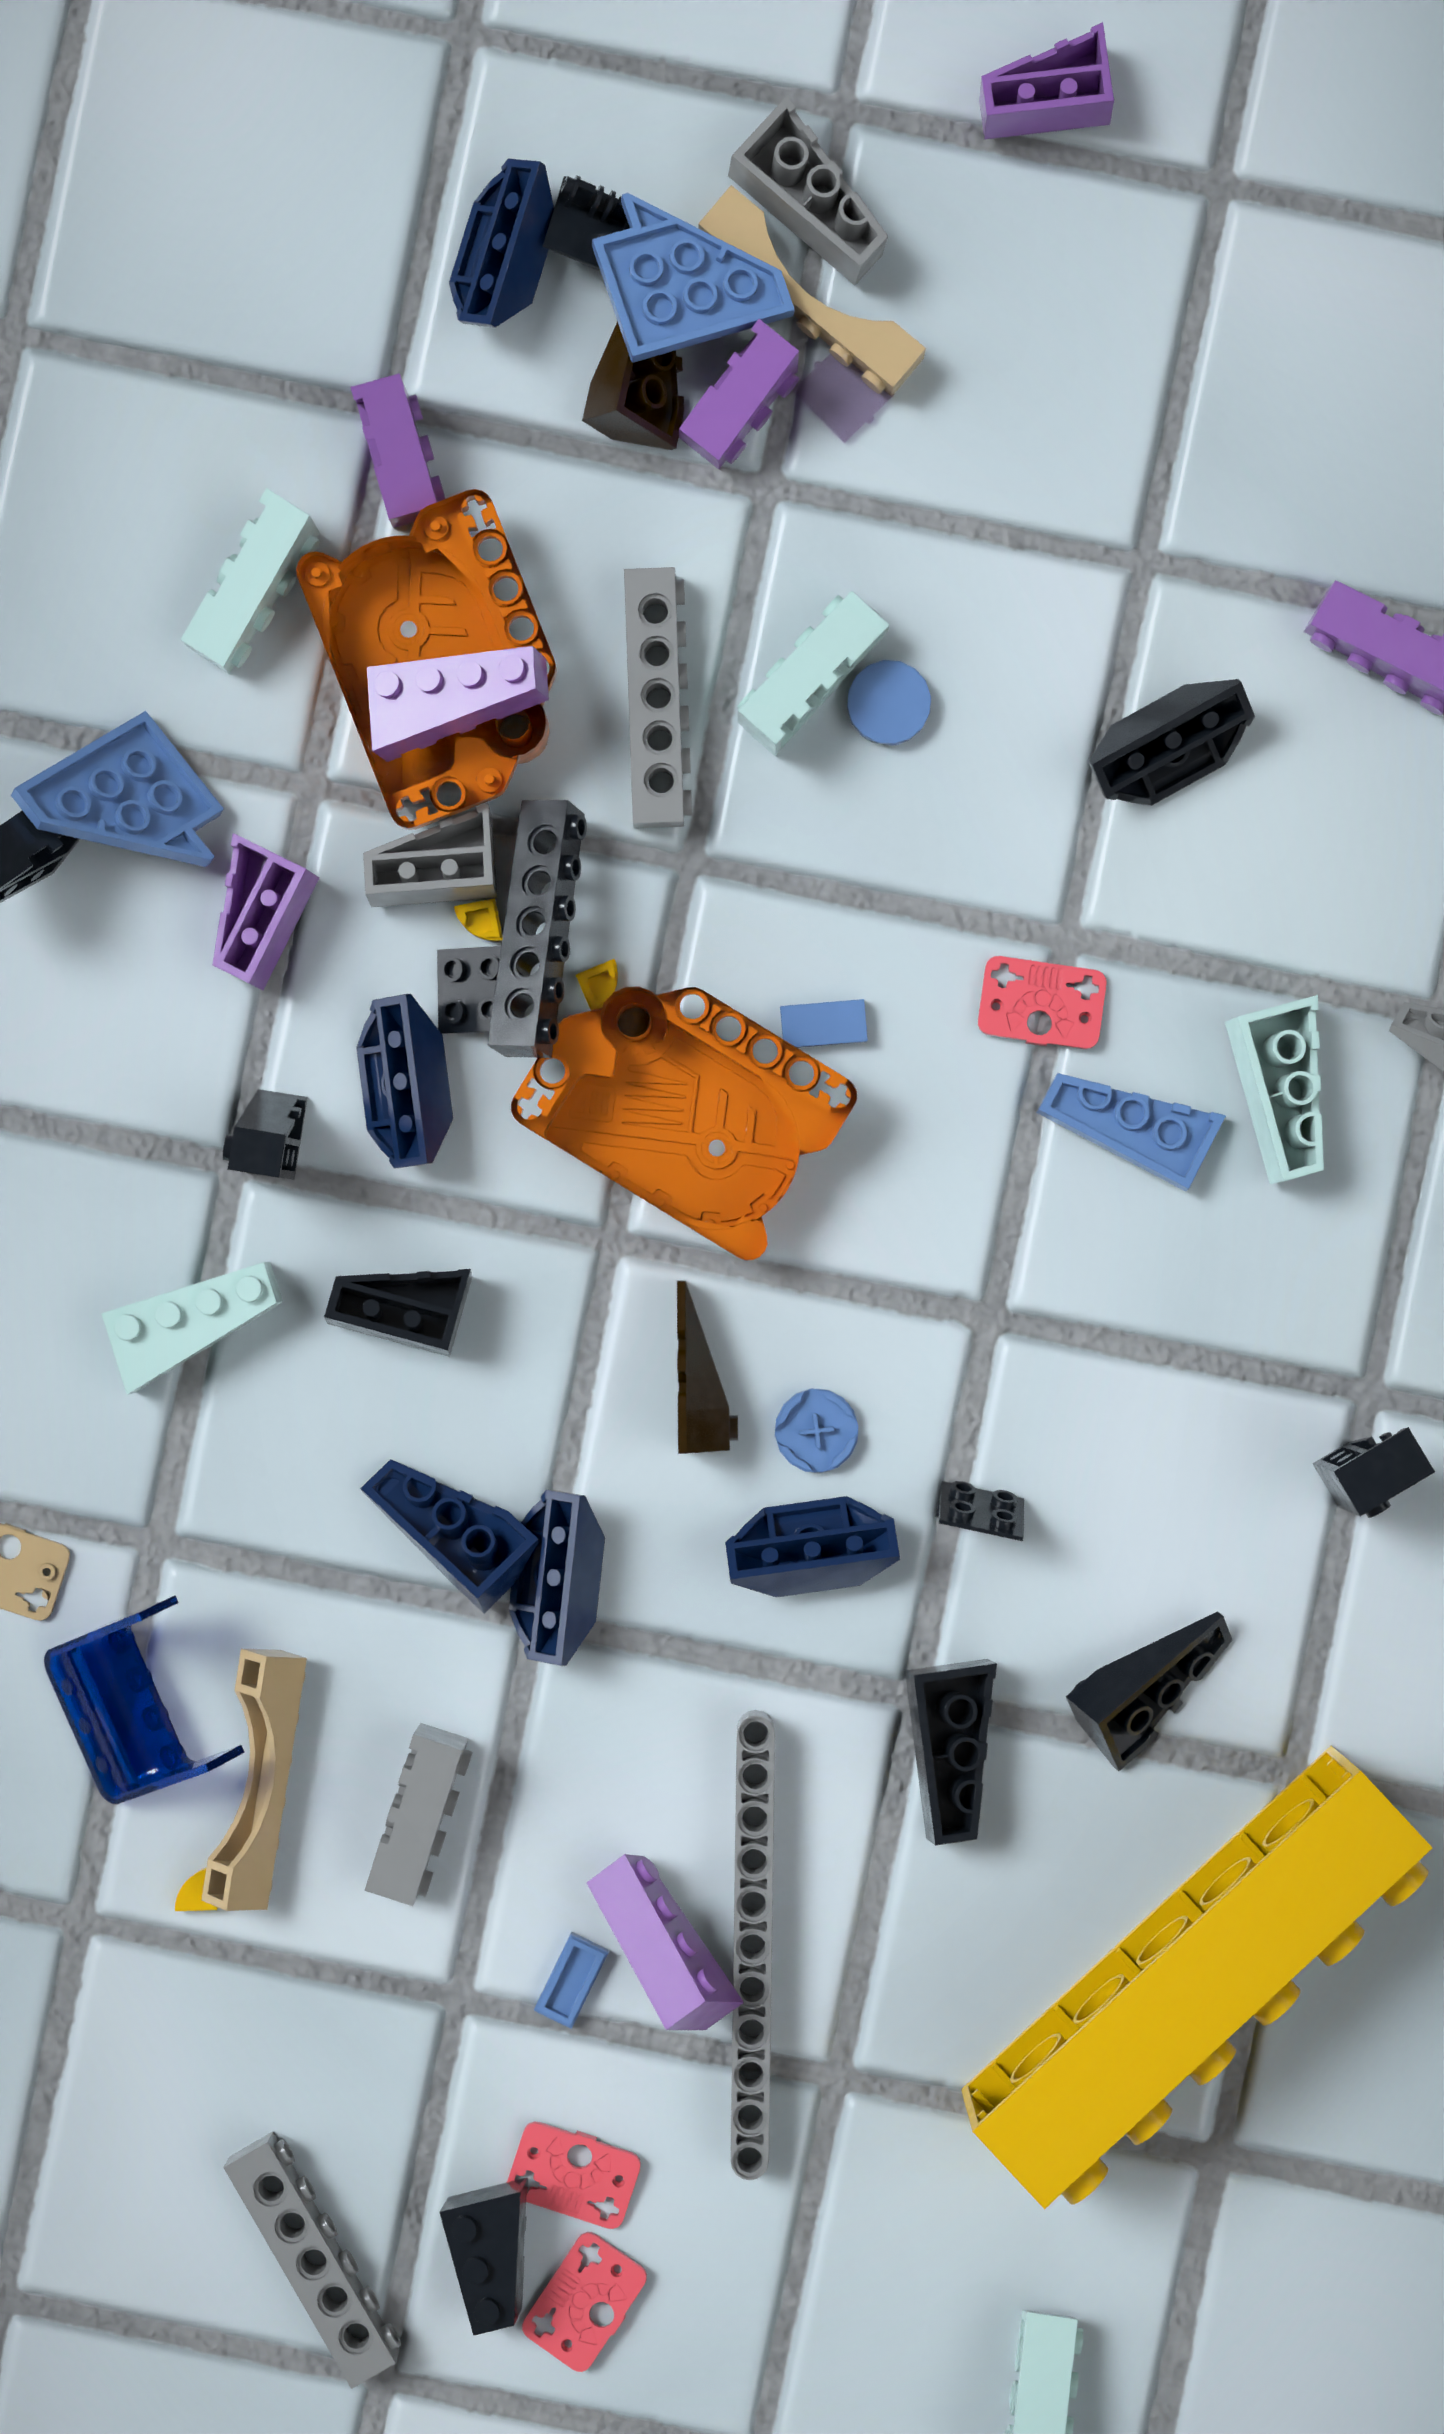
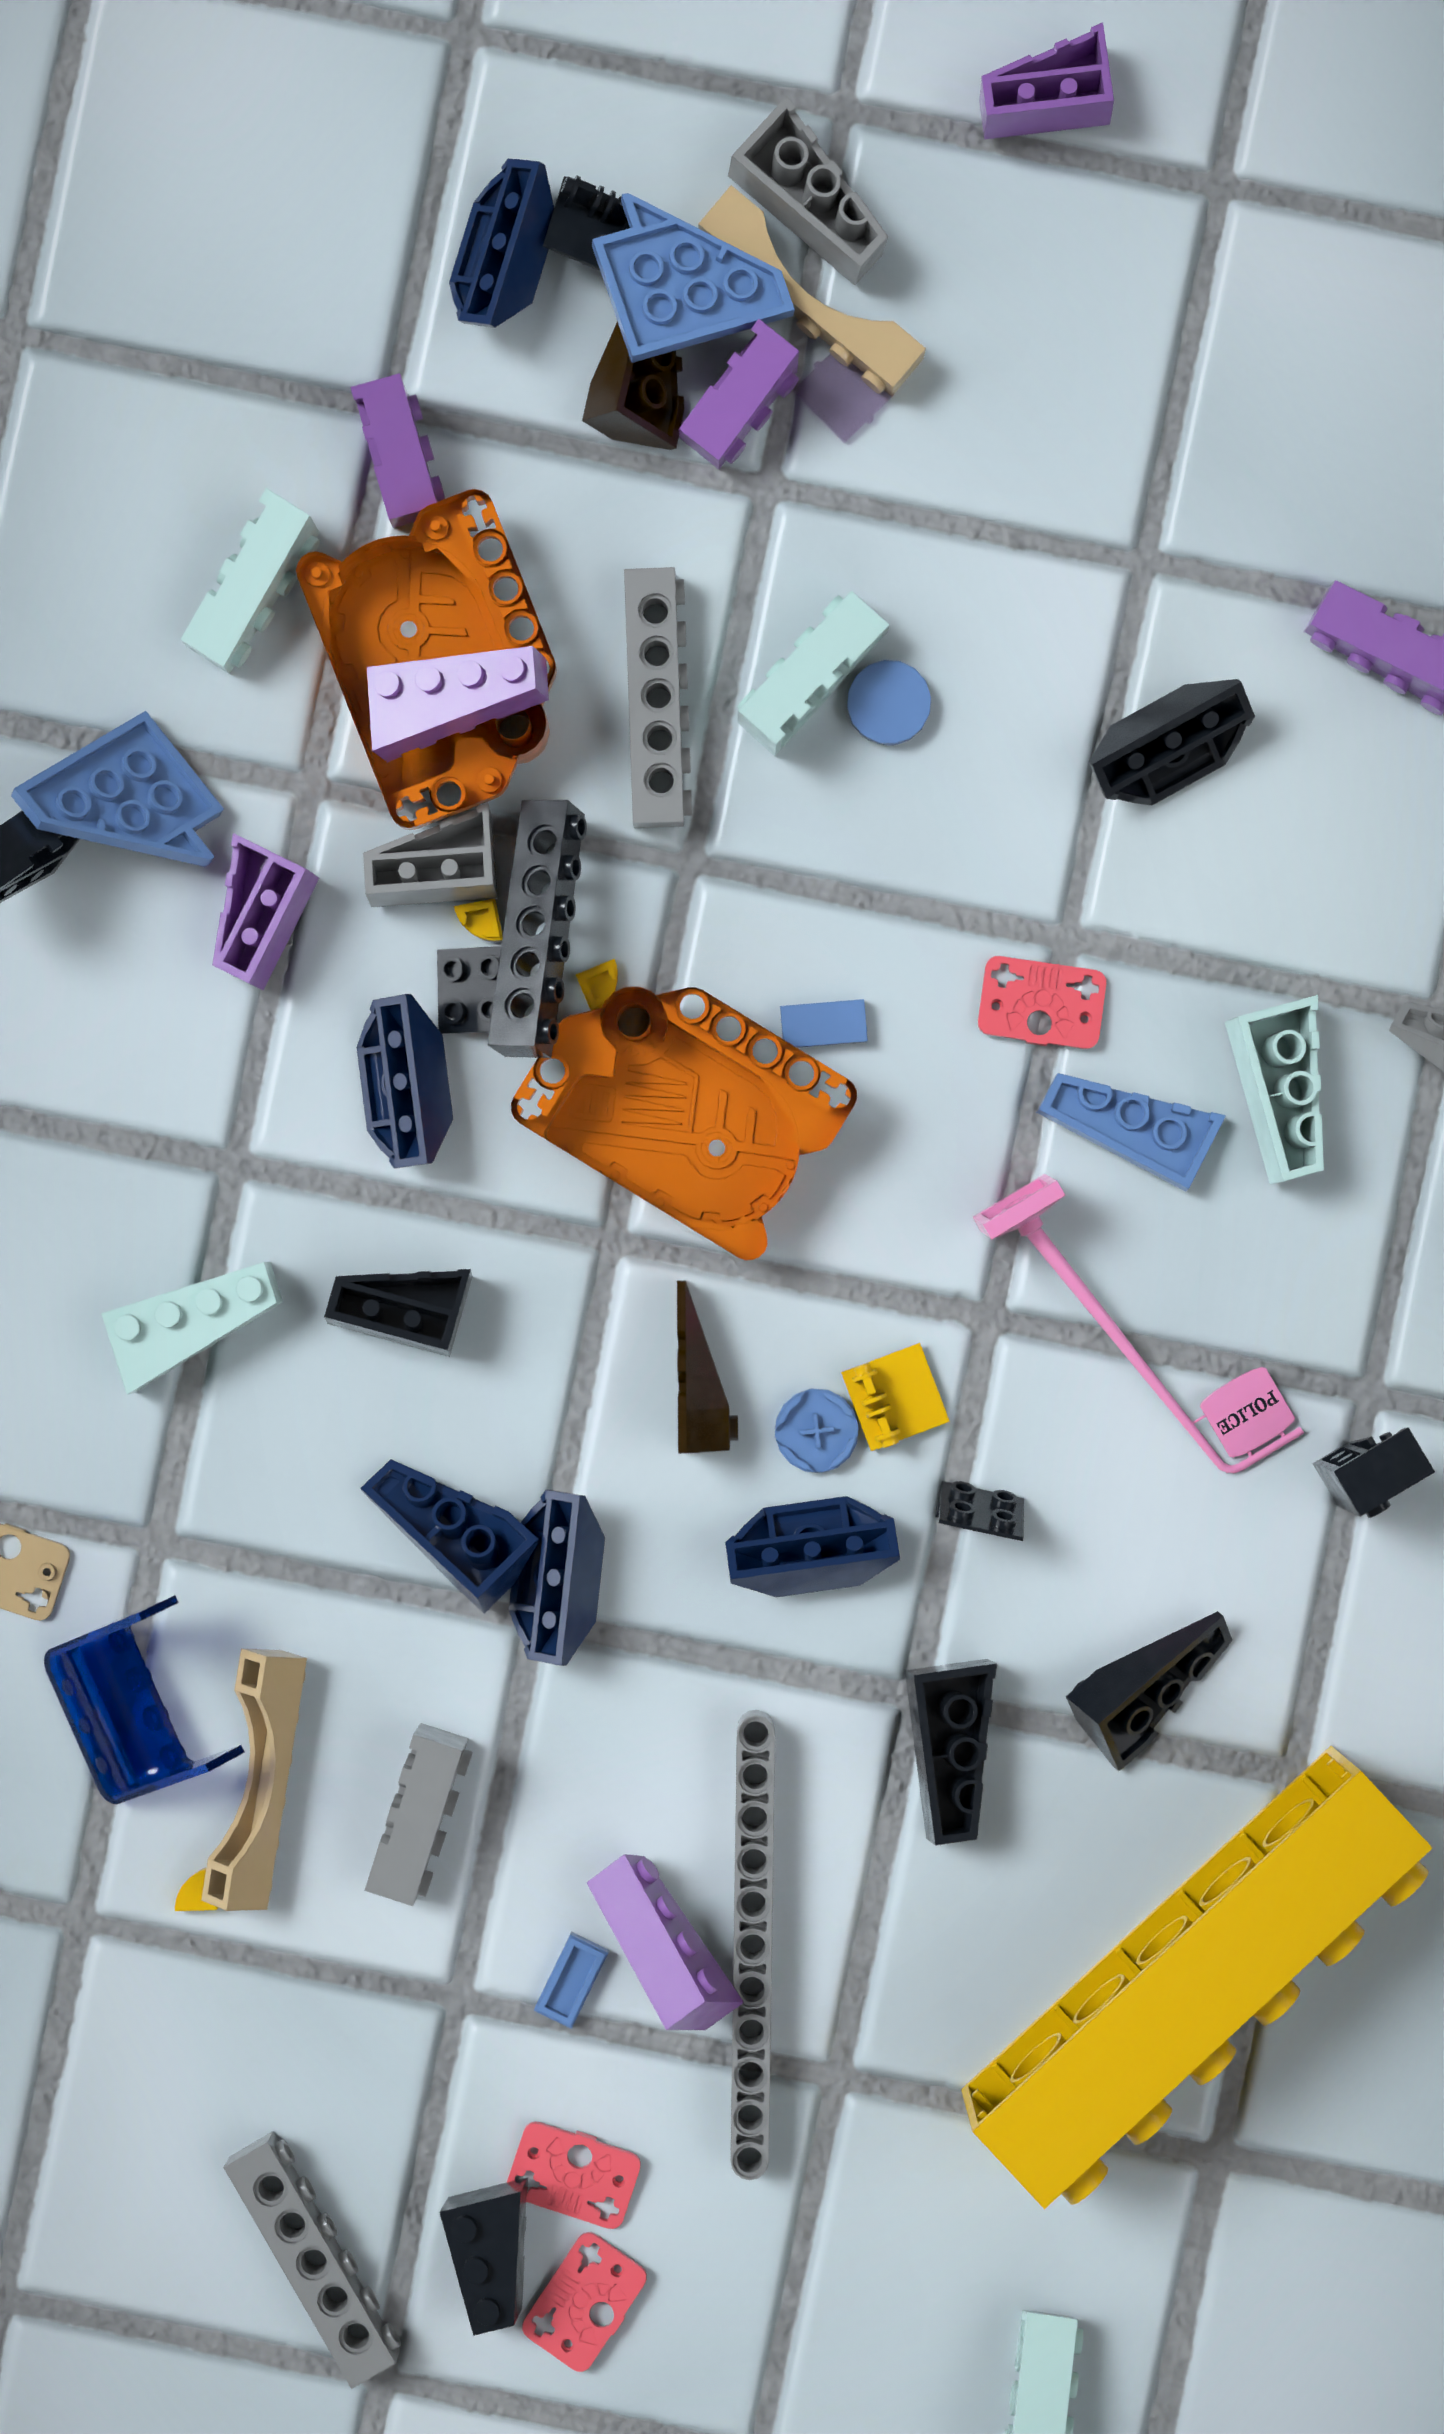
(267, 1135): black wedge -> none
(895, 1397): none -> yellow hinge
(1240, 1412): none -> bright pink piece

